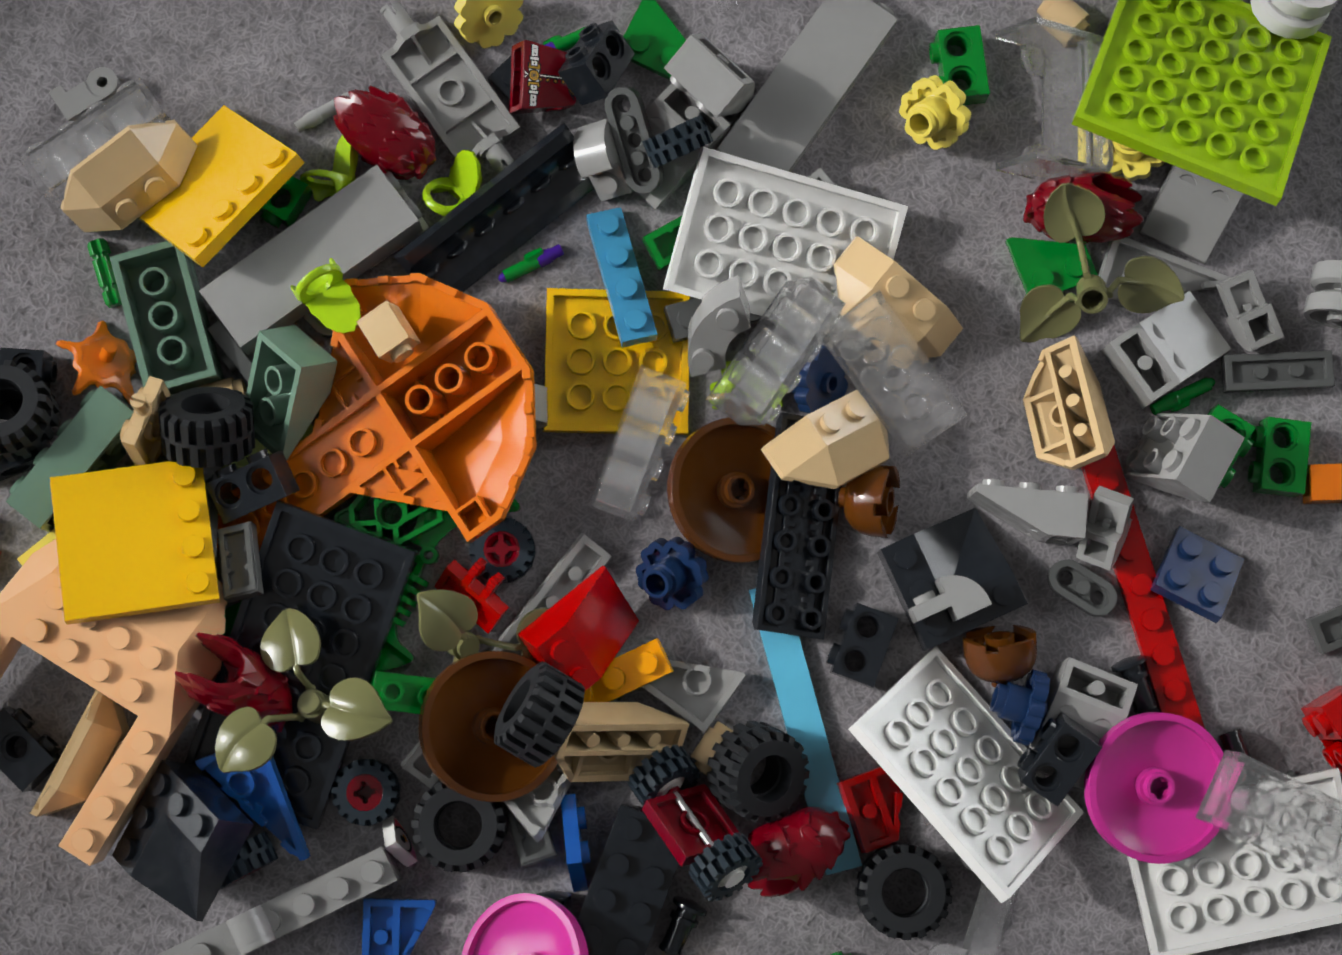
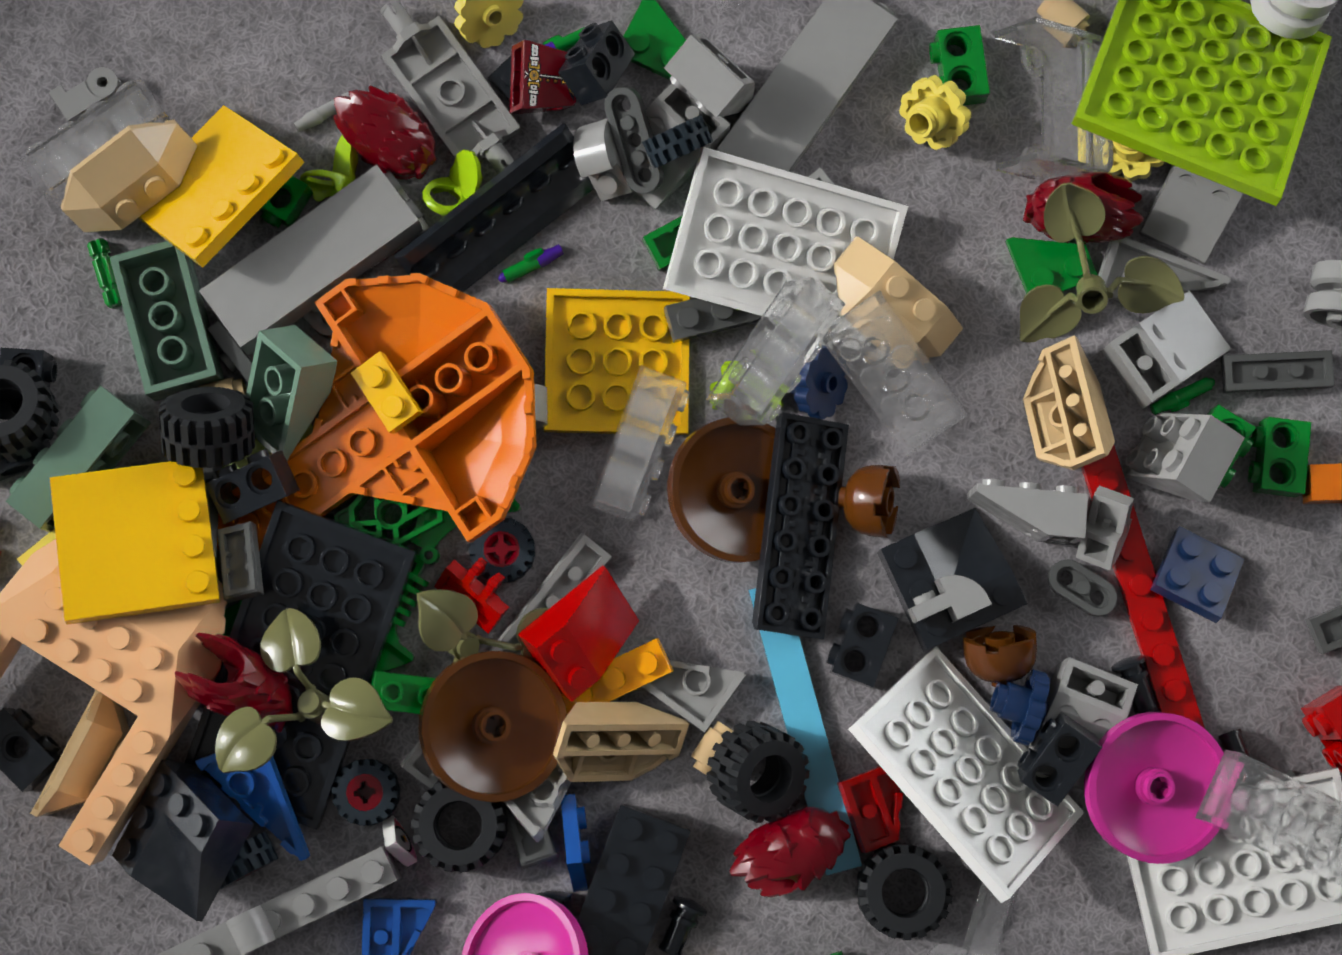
(102, 361): orange piece -> none
(142, 432): tan plate -> none
(329, 297): lime piece -> none
(386, 392): none -> yellow plate
(389, 332): tan brick -> none
(539, 714): black tyre -> none
(621, 277): dark azure plate -> none
(672, 573): dark blue plant -> none
(694, 823): plate -> none
(715, 324): light grey brick -> none
(830, 444): tan wedge -> none
(1248, 314): light grey brick -> none

